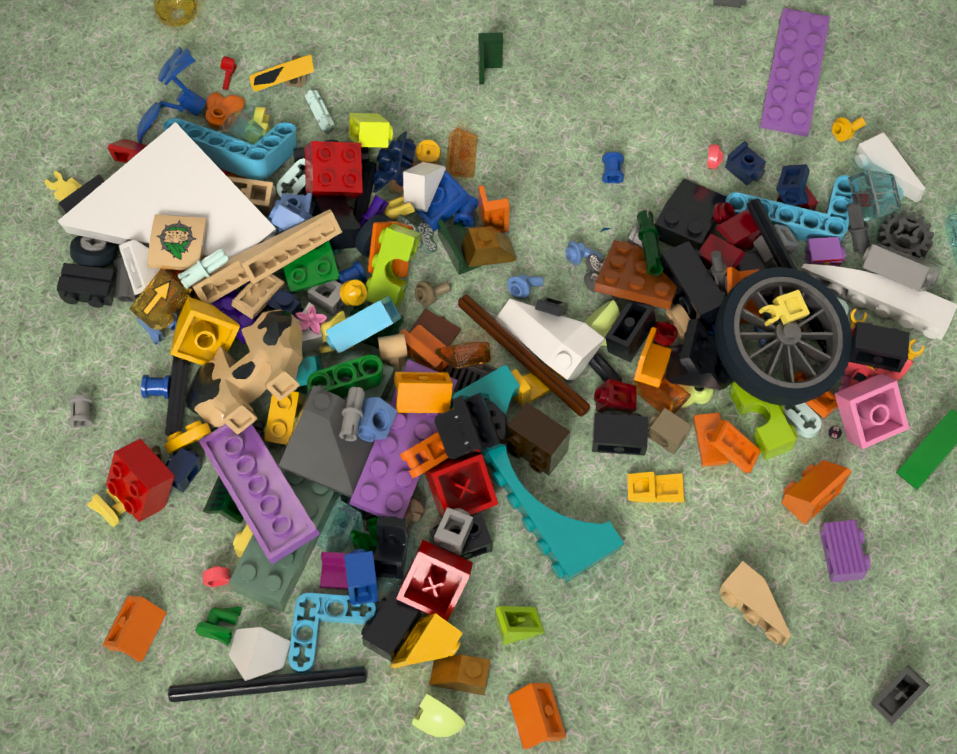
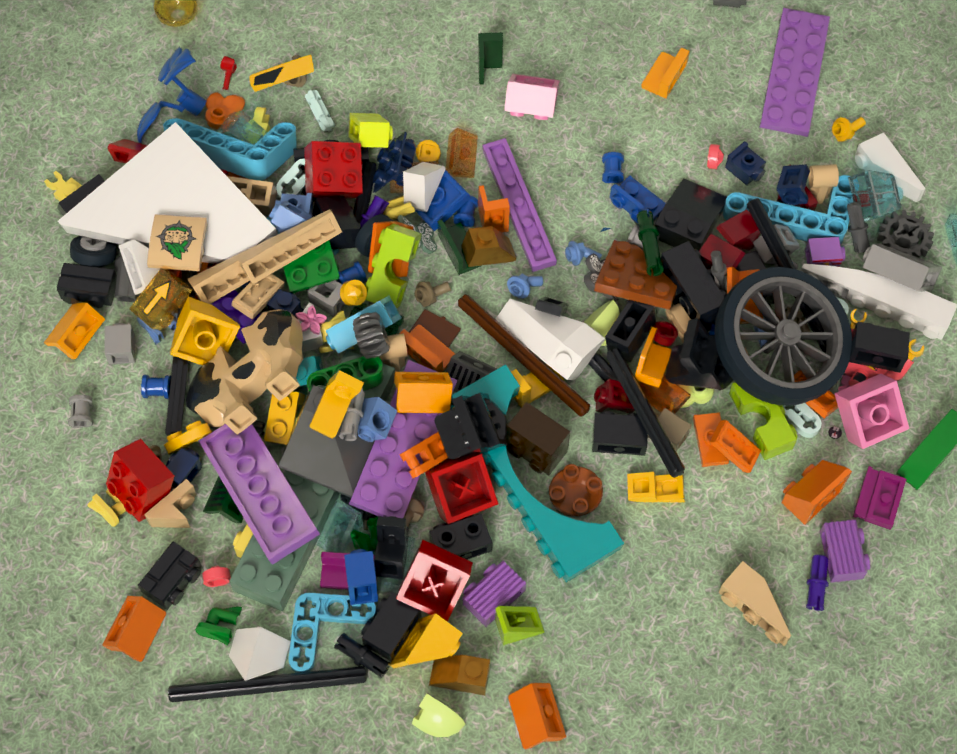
(75, 329): none -> light orange panel
(119, 344): none -> light grey brick
(167, 512): none -> tan slope
(170, 576): none -> black brick
(203, 268): light aqua axle -> none
(334, 403): none -> yellow bracket
(362, 655): none -> black pin
(371, 335): none -> dark grey gear
(453, 519): light grey brick -> none
(465, 354): clear orange slope -> none
(497, 588): none -> medium lavender brick
(522, 210): none -> medium lavender plate
(531, 96): none -> slope
(575, 491): none -> dark orange dish
(635, 198): none -> blue bracket
(645, 413): none -> black axle
(665, 72): none -> light orange panel
(723, 212): dark red plate -> none
(787, 308): light yellow plate -> none
(817, 583): none -> dark purple axle
(821, 180): none -> tan piece
(879, 498): none -> magenta plate
(900, 694): dark grey slope -> none

